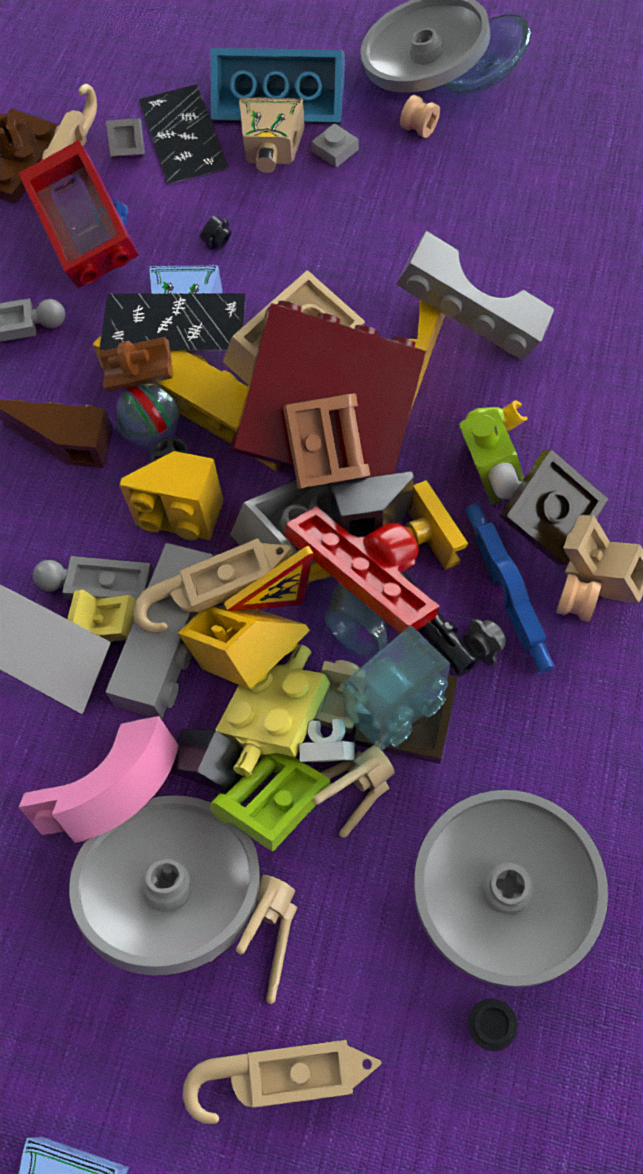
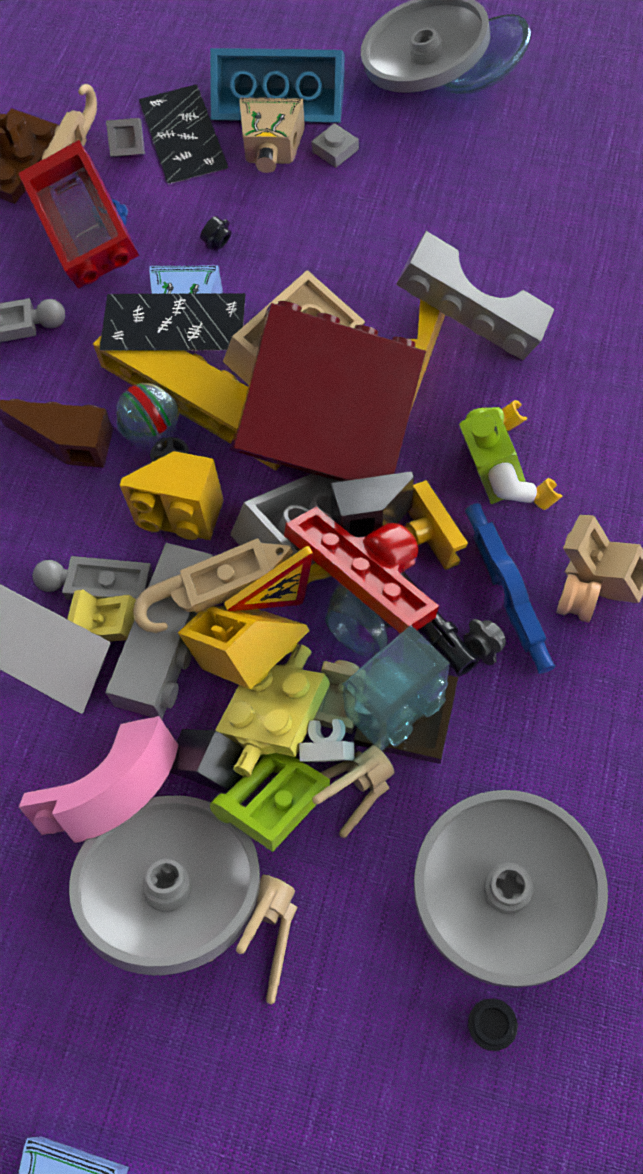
(136, 364): dark orange hips -> none
(281, 1075): tan plate -> none
(314, 444): nougat plate -> none
(419, 116): light nougat wheel -> none
(550, 504): plate -> none

